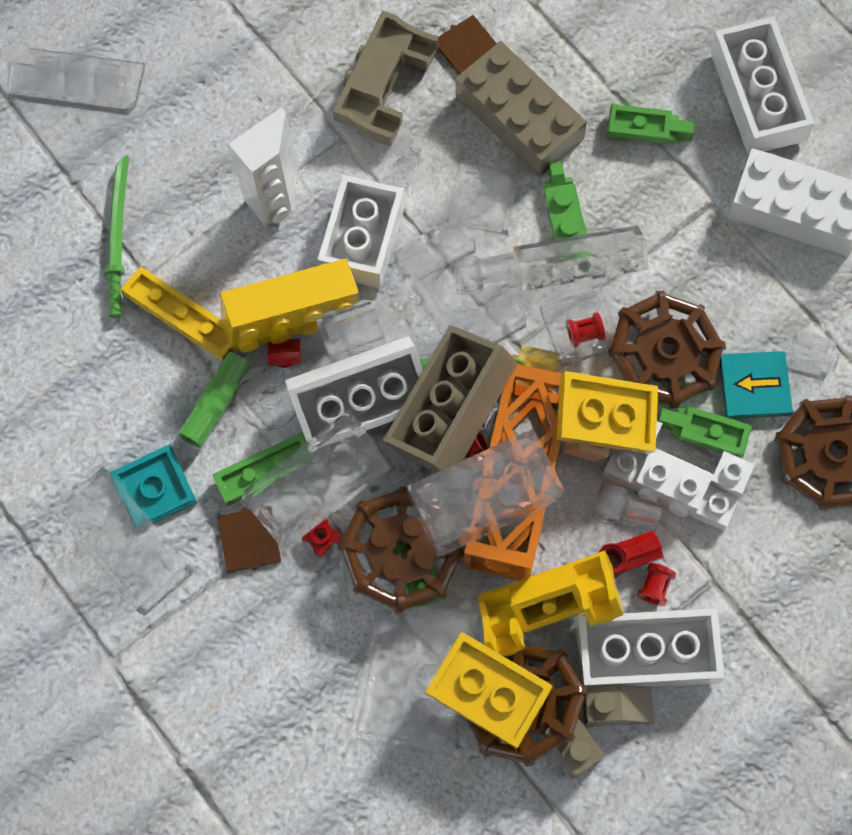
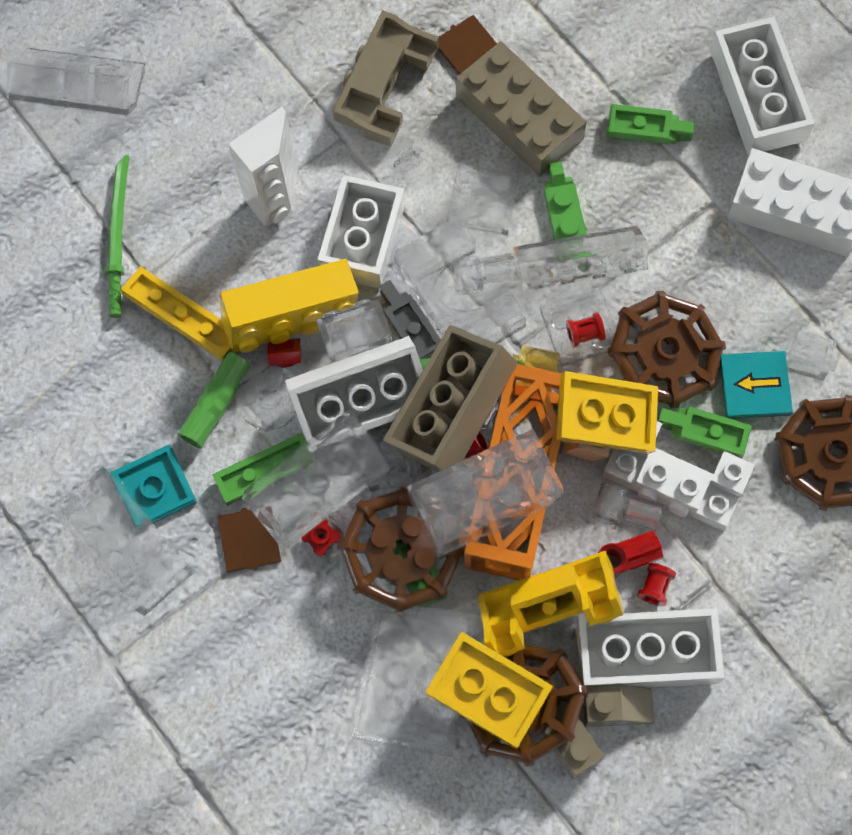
(409, 320): none -> dark grey hinge

